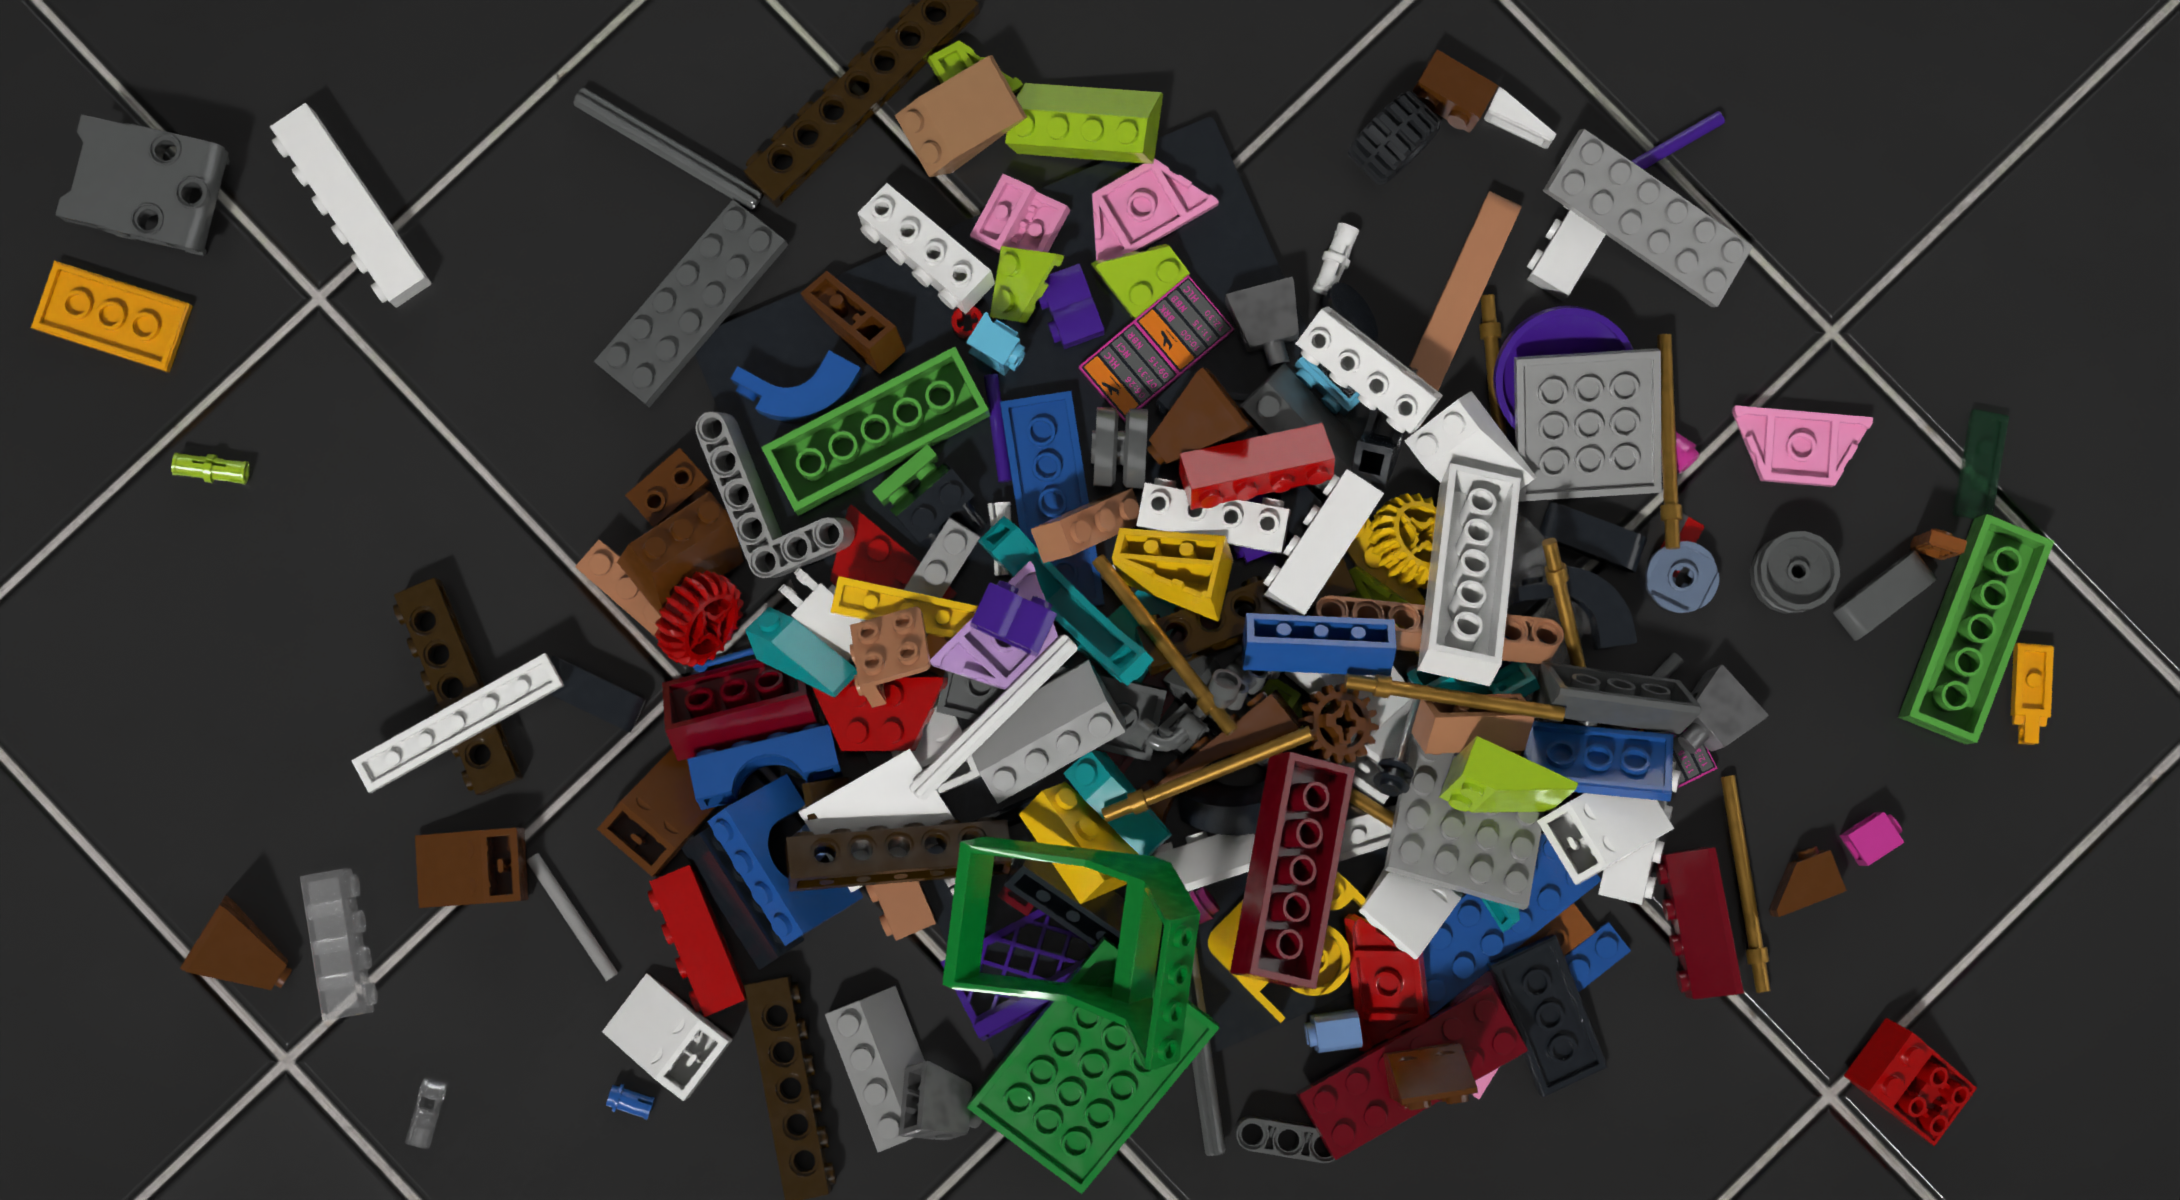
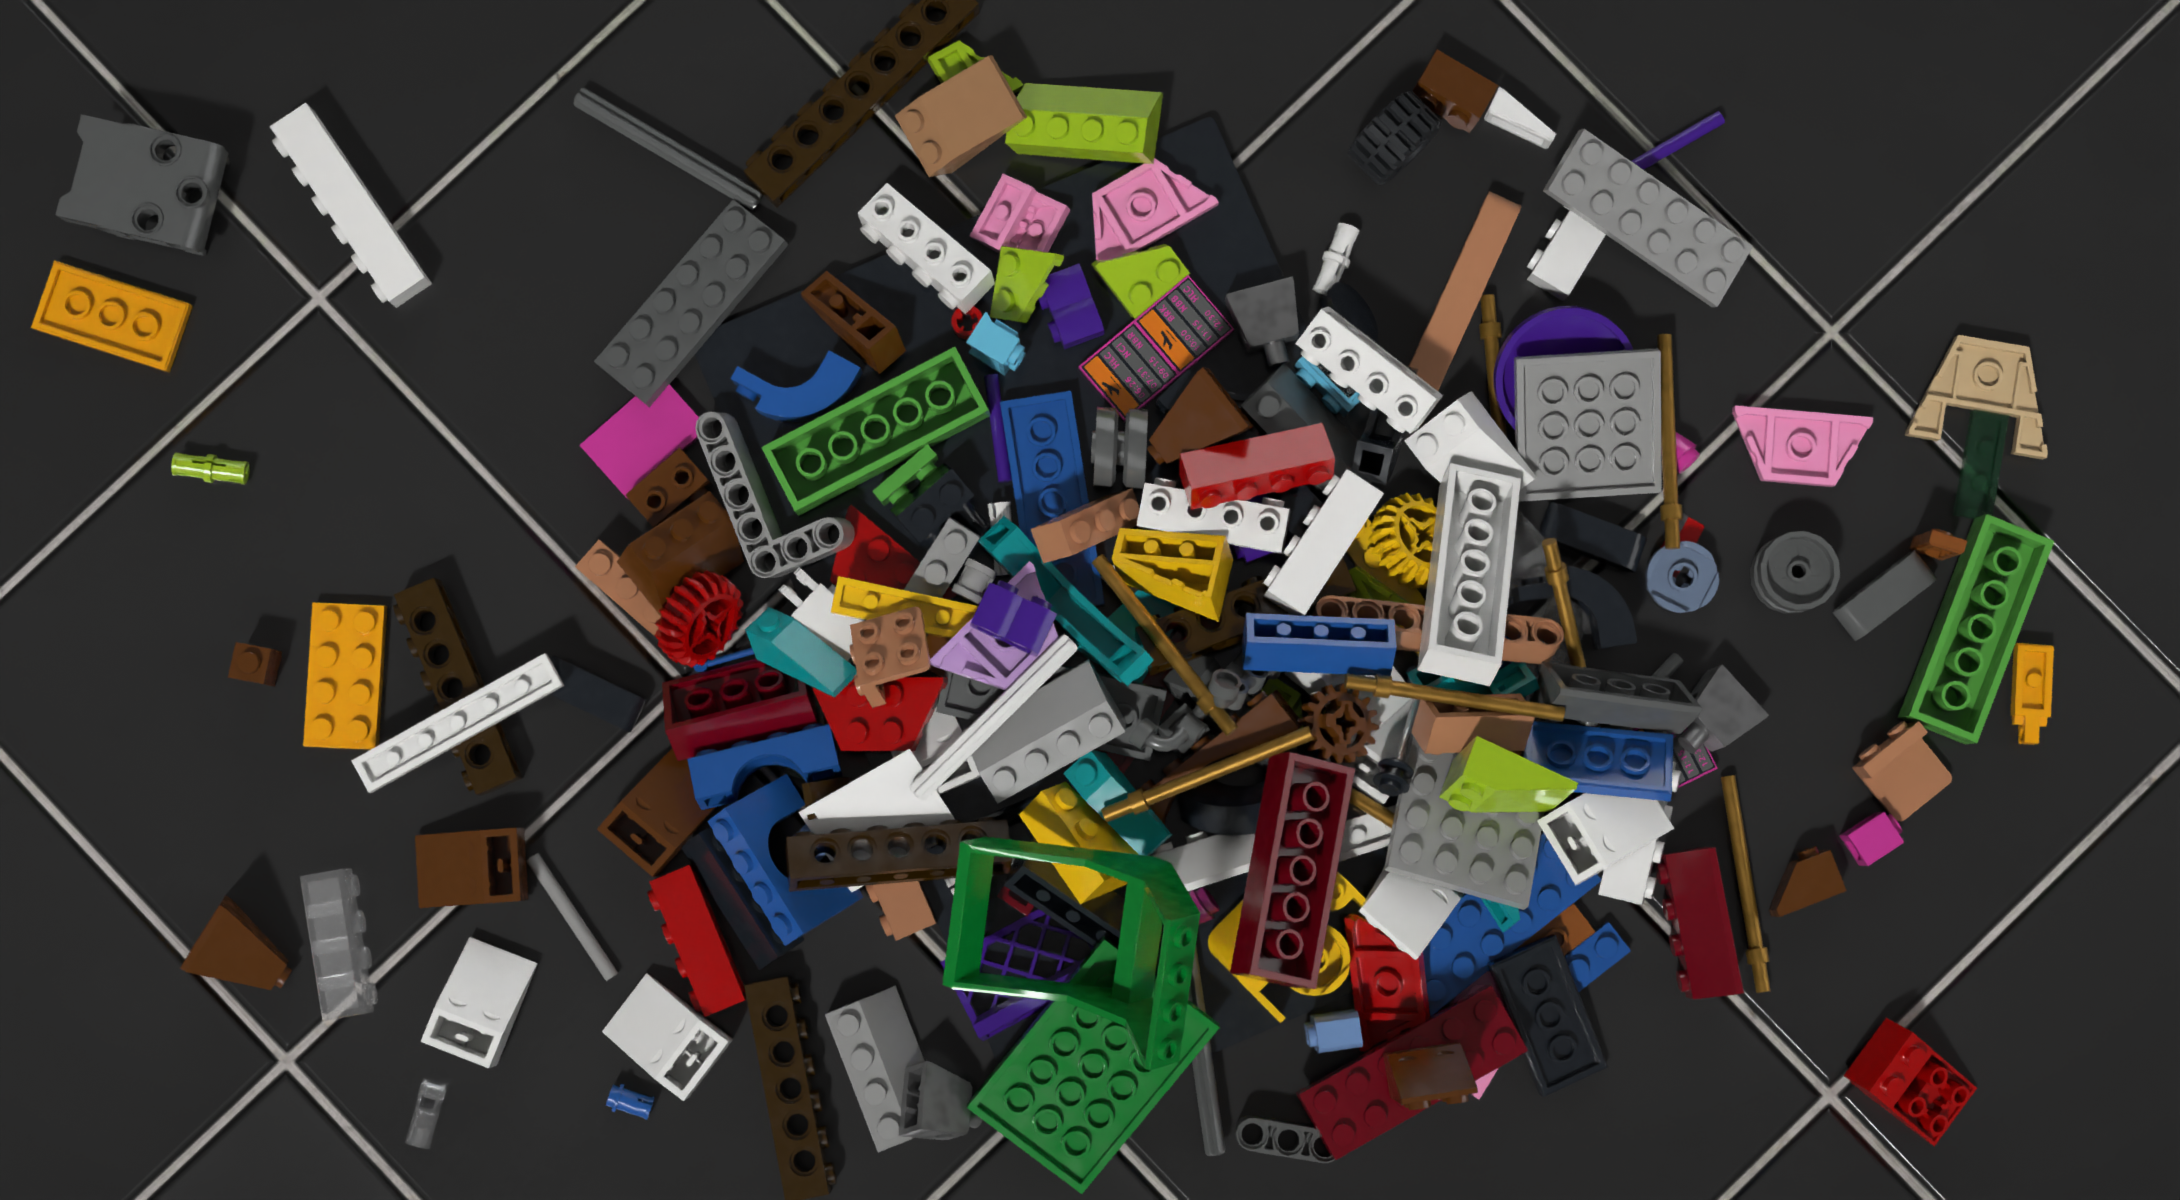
(255, 664): none -> reddish brown brick
(345, 676): none -> light orange plate
(479, 1003): none -> white slope
(641, 438): none -> dark pink tile
(974, 581): none -> light grey piece
(1903, 770): none -> nougat bracket
(1989, 379): none -> tan wing

